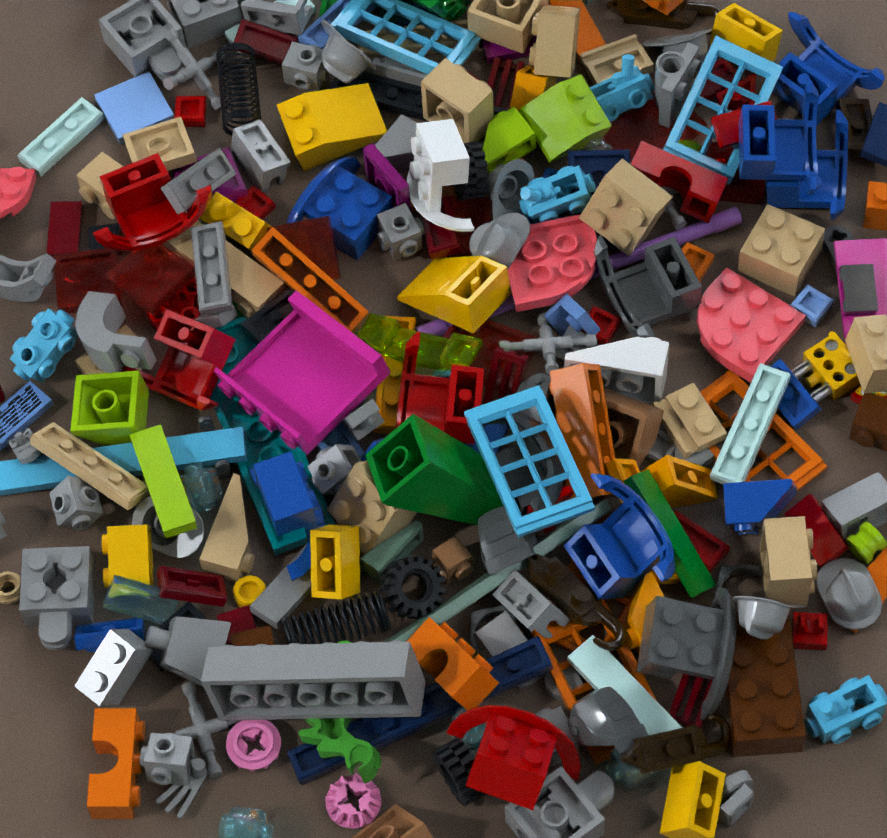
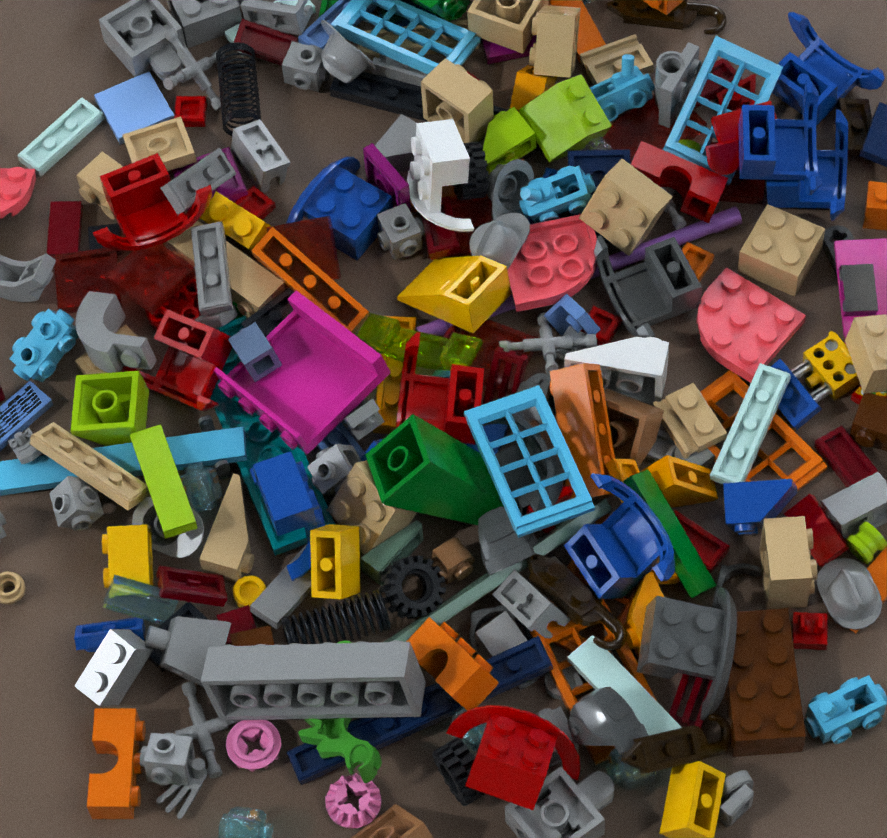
(57, 592): light grey brick -> none
(255, 351): none -> sand blue brick
(331, 123): yellow slope -> none
(507, 67): dark red tile -> none
(679, 42): light grey piece -> none
(723, 156): none -> red tile
(747, 31): yellow brick -> none
(761, 615): light grey piece -> none
(813, 305): light blue tile -> none
(844, 456): none -> dark red tile

